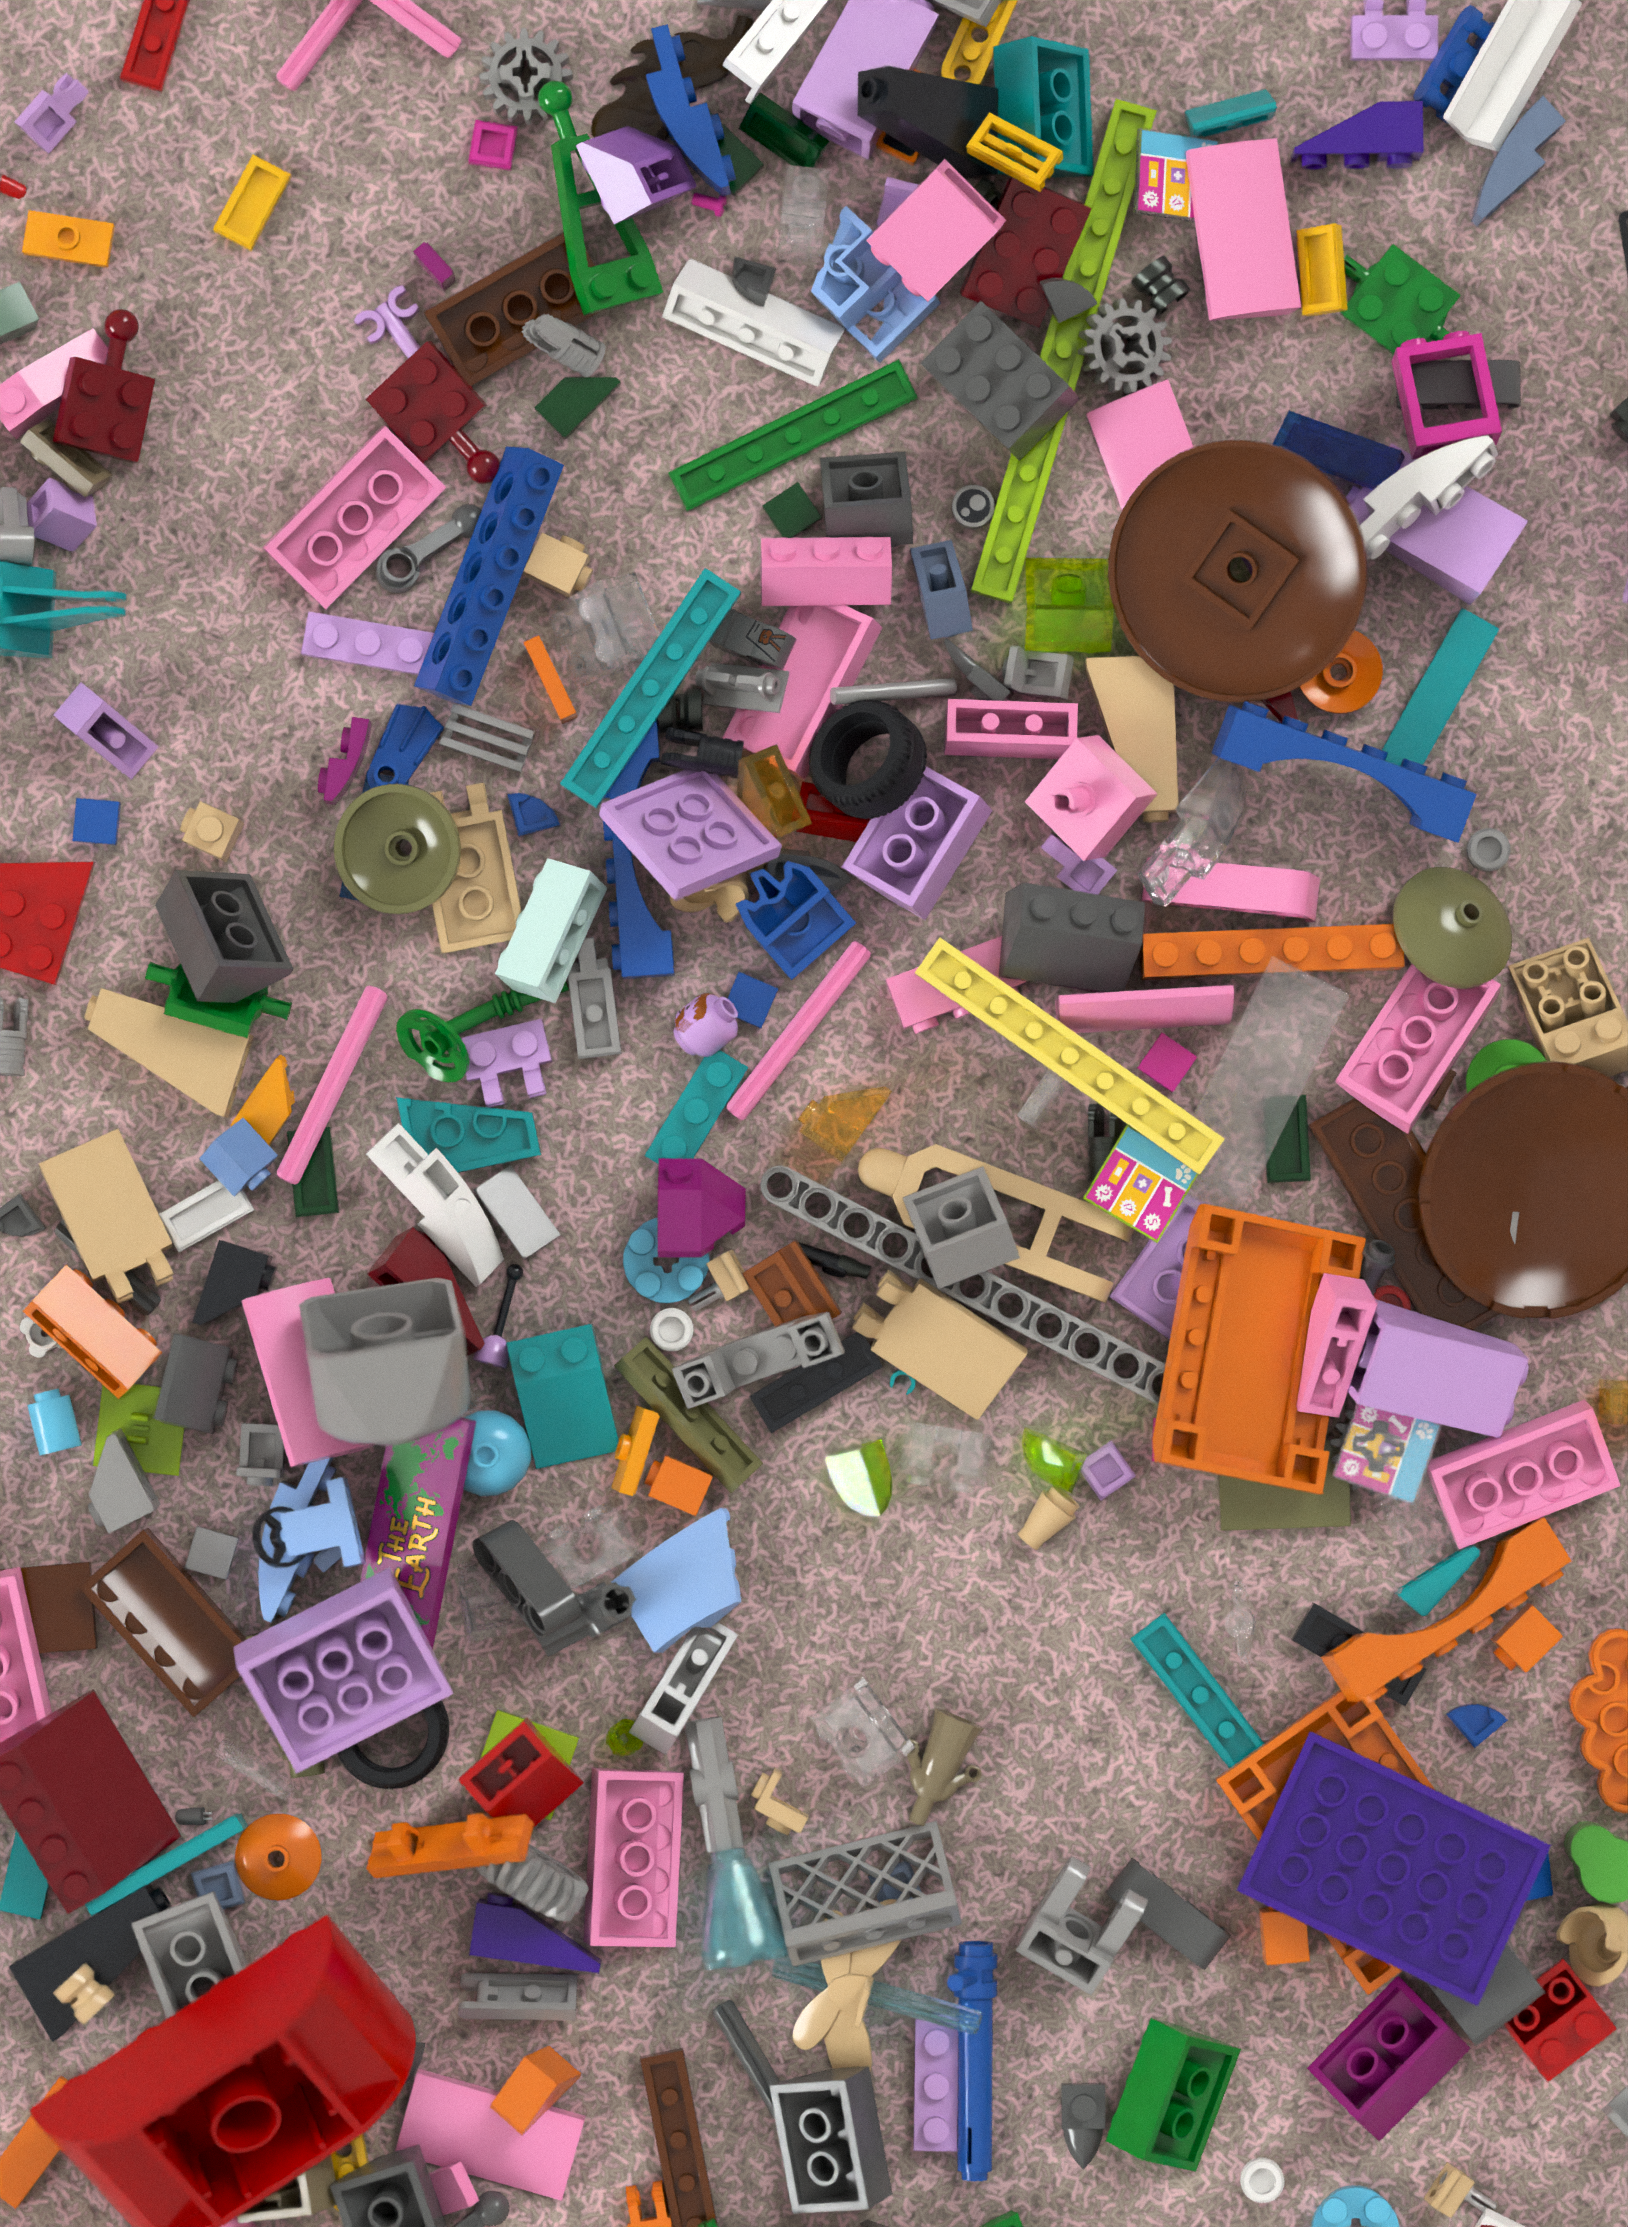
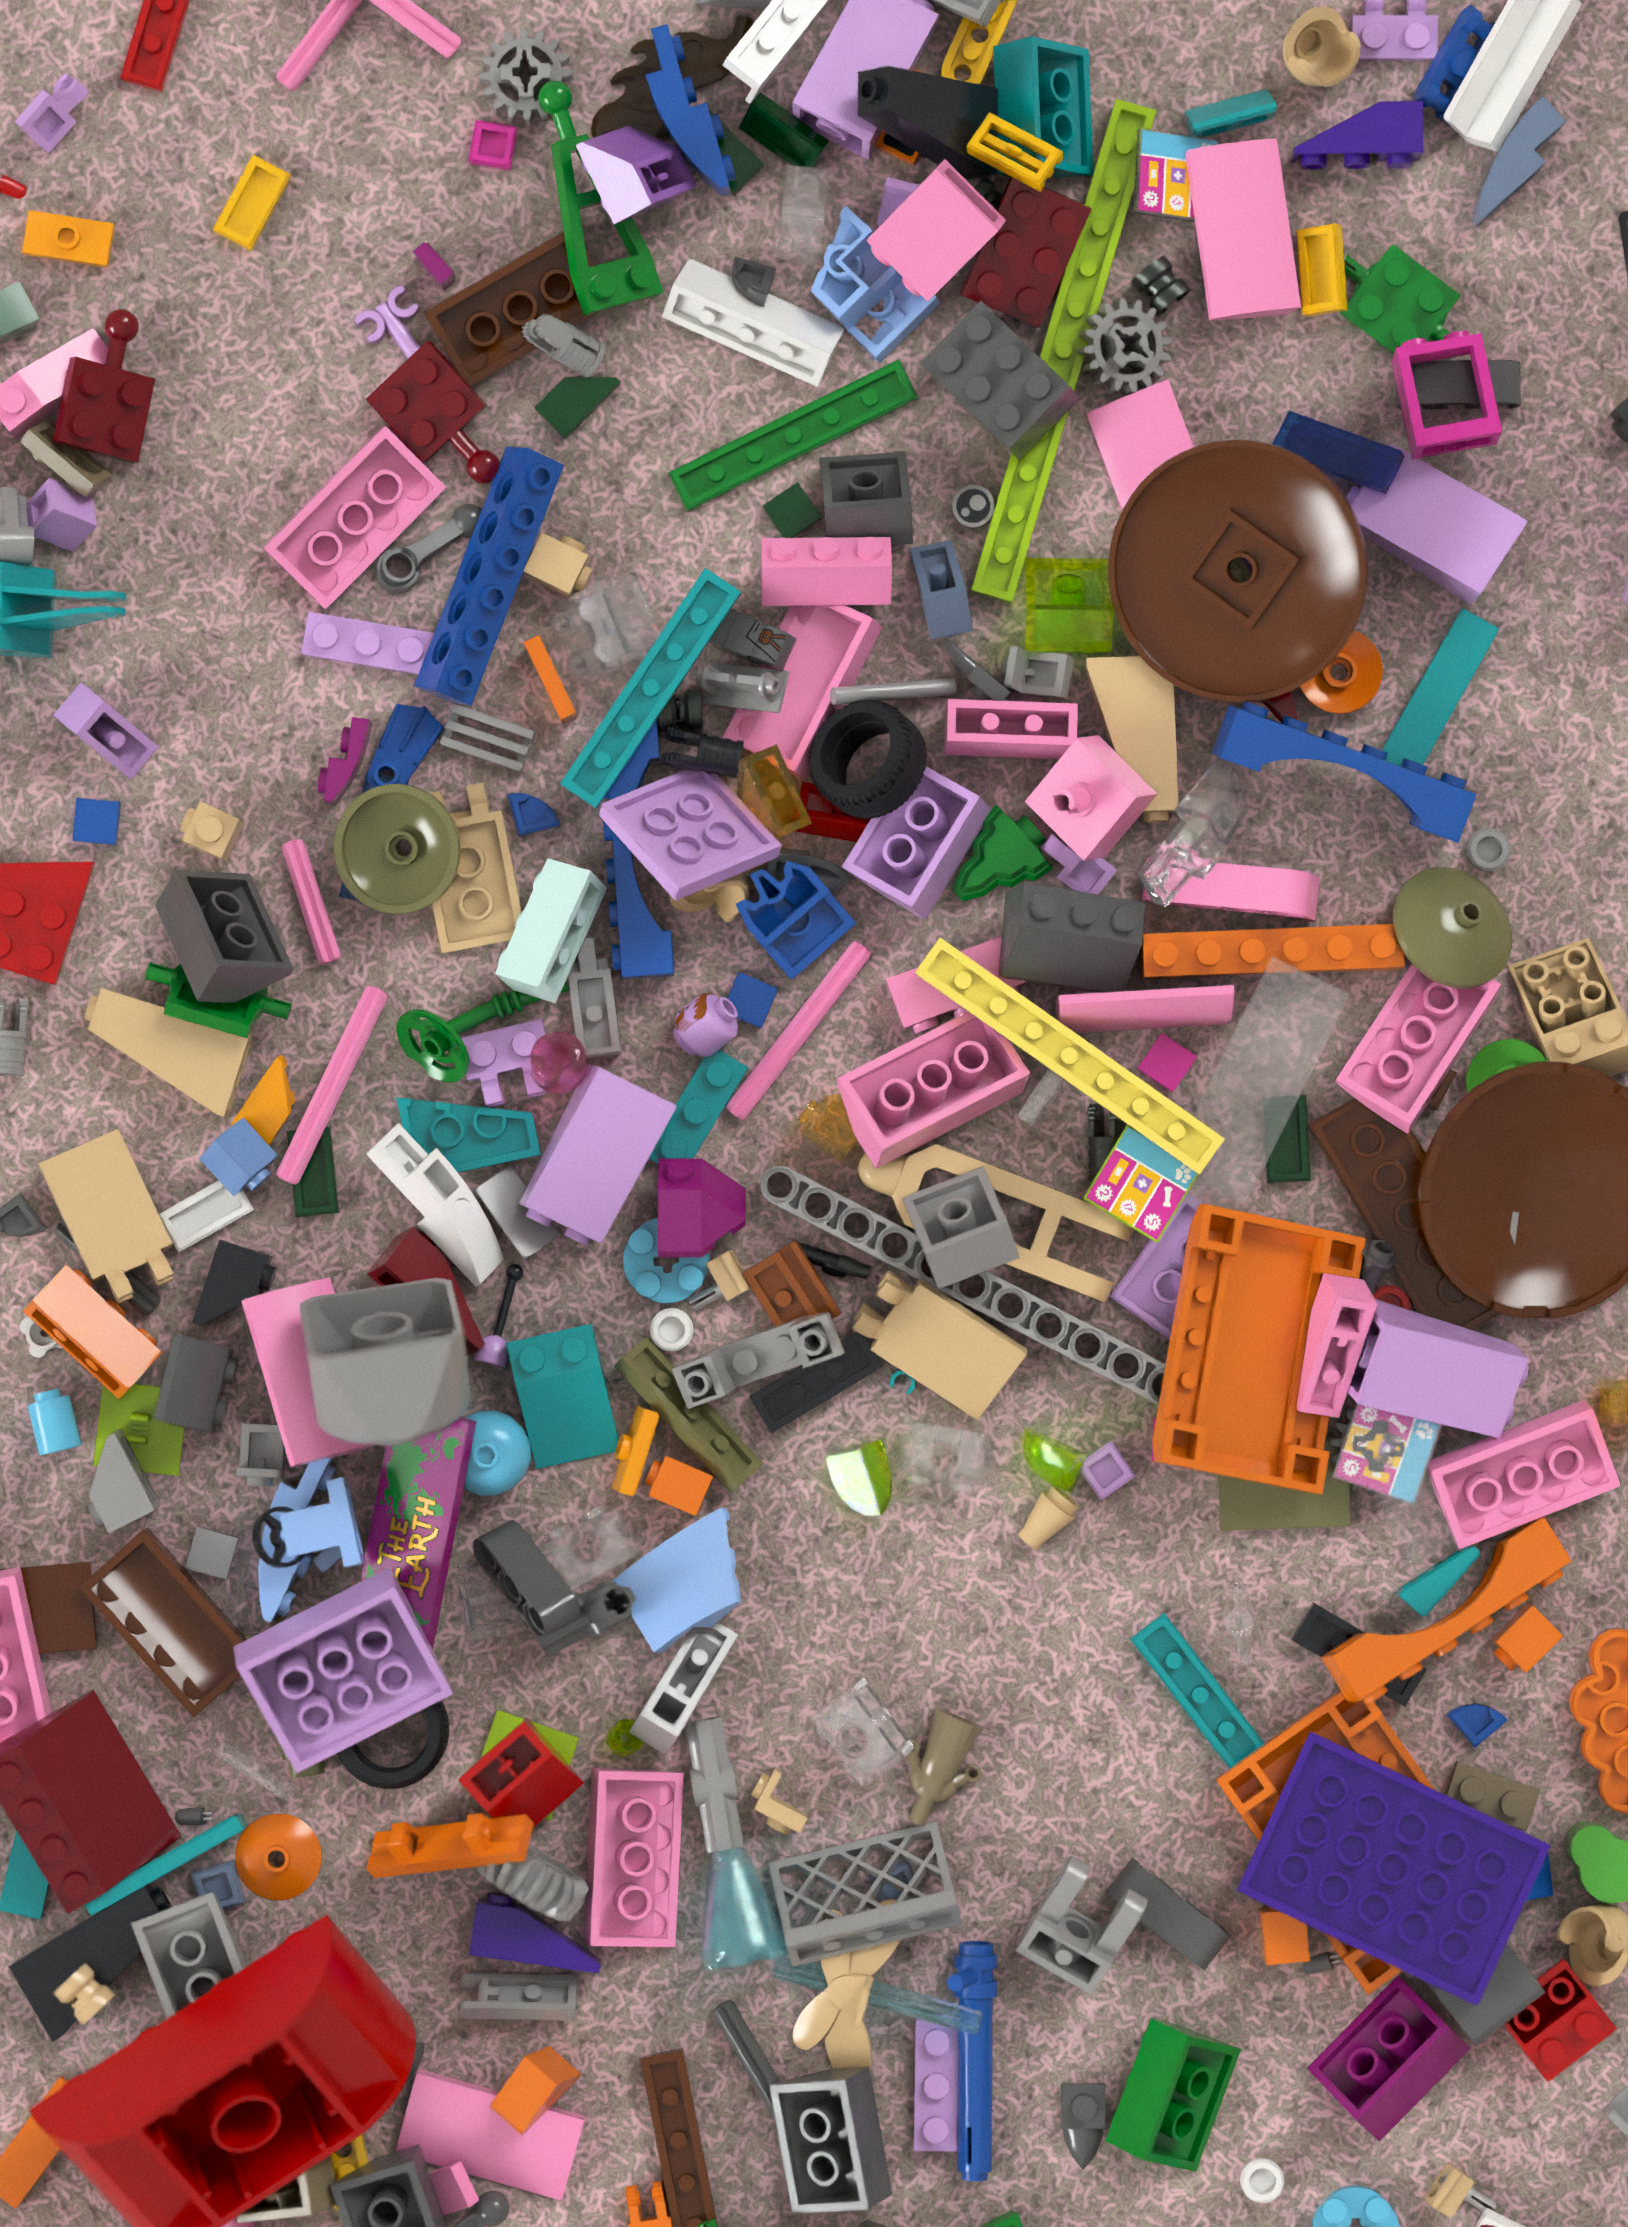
(310, 901): none -> bright pink axle
(558, 1062): none -> clear pink head
(595, 1155): none -> lavender slope
(710, 203): dark pink piece -> none
(930, 1087): none -> bright pink slope
(1002, 856): none -> green rock
(1066, 298): dark grey tile -> none
(1319, 1963): none -> dark grey piece
(1320, 48): none -> tan helmet
(1430, 481): white slope -> none
(1493, 1795): none -> dark tan plate

